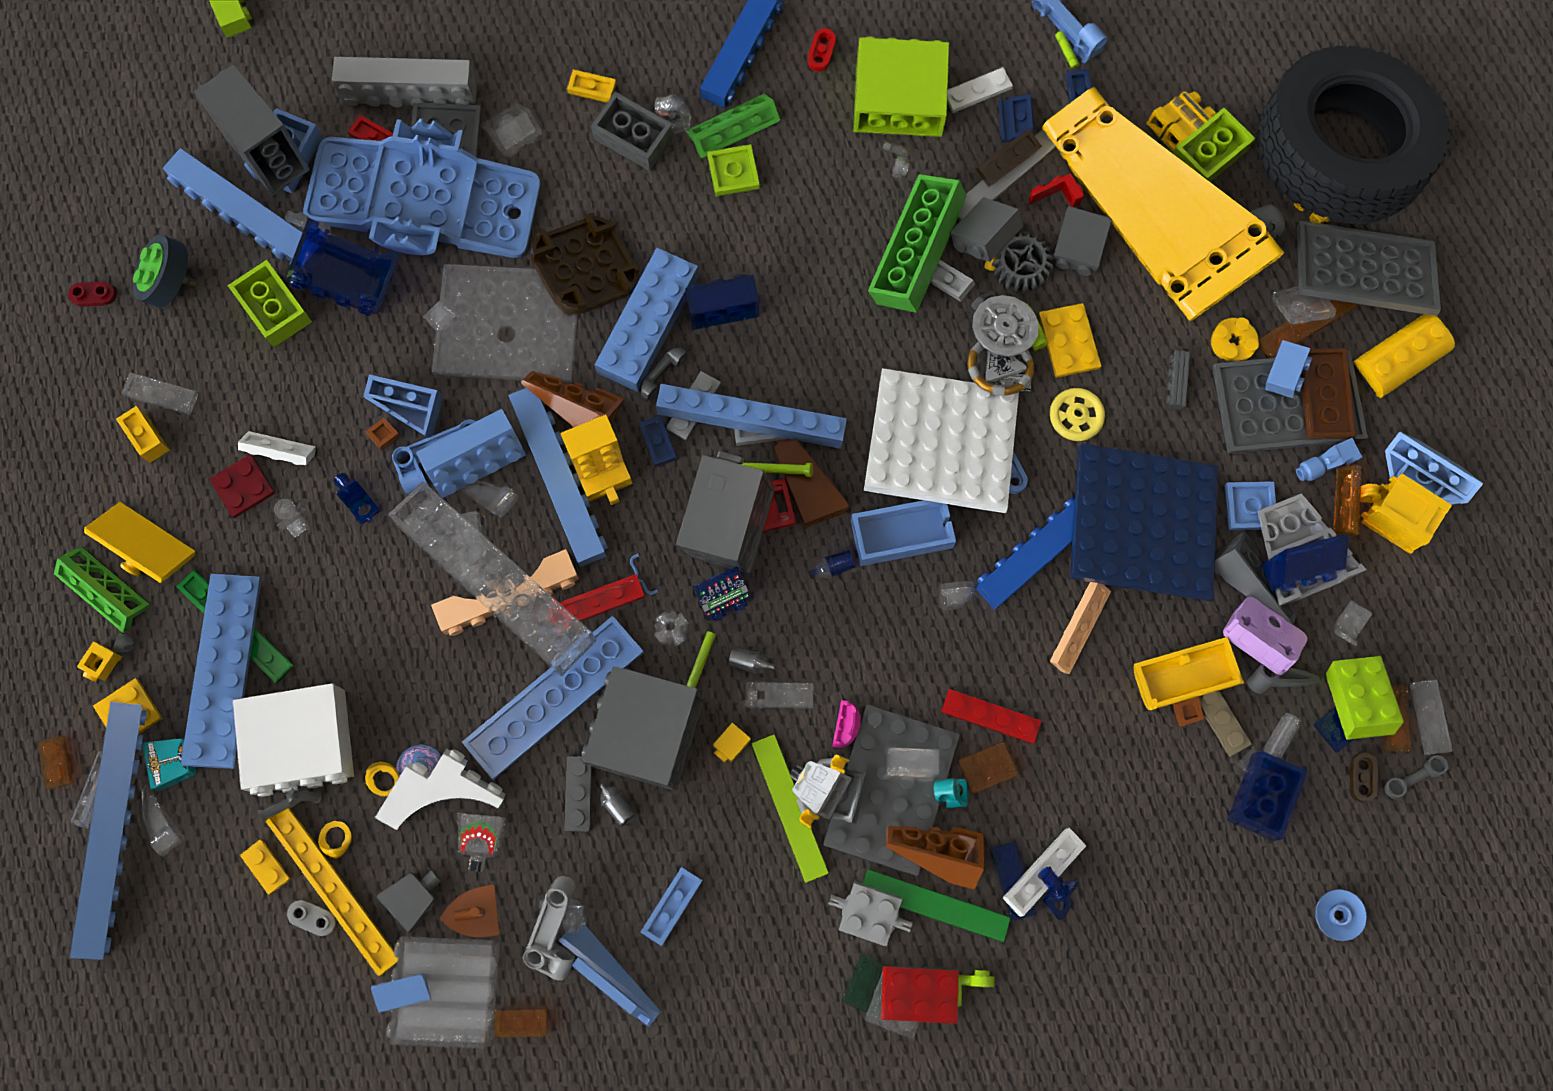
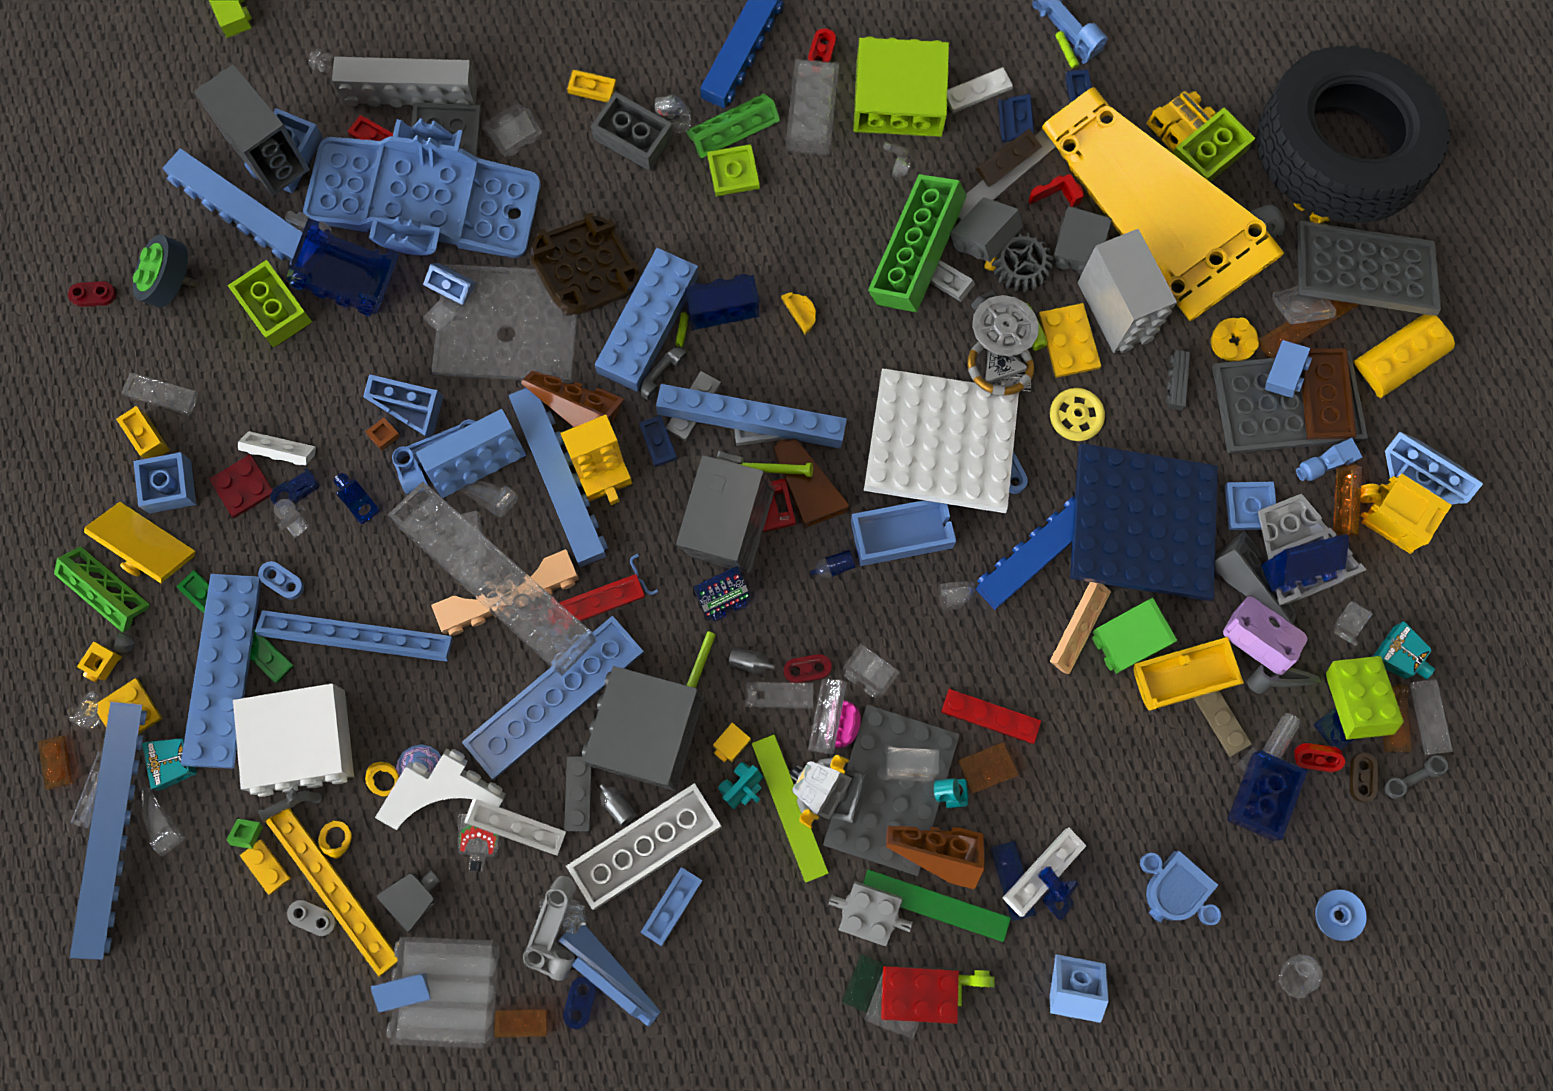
(85, 714): none -> clear piece
(164, 483): none -> medium blue brick
(244, 833): none -> bright green plate
(281, 581): none -> medium blue plate
(297, 487): none -> clear blue piece
(316, 60): none -> clear plate
(354, 635): none -> medium blue plate
(449, 283): none -> medium blue slope
(473, 913): dark orange shield -> none
(514, 826): none -> white plate
(579, 1002): none -> clear blue plate
(643, 847): none -> white brick
(674, 637): clear brick -> none
(682, 329): none -> lime piece
(744, 788): none -> teal hips
(801, 309): none -> yellow plate
(807, 668): none -> dark red plate
(812, 107): none -> clear brick
(827, 716): none -> clear plate
(870, 671): none -> clear brick
(1079, 988): none -> light blue slope
(1126, 291): none -> light grey brick
(1133, 636): none -> bright green slope
(1178, 889): none -> medium blue piece
(1188, 711): dark orange plate -> none
(1303, 983): none -> clear hair
(1316, 757): none -> red plate
(1405, 653): none -> teal torso

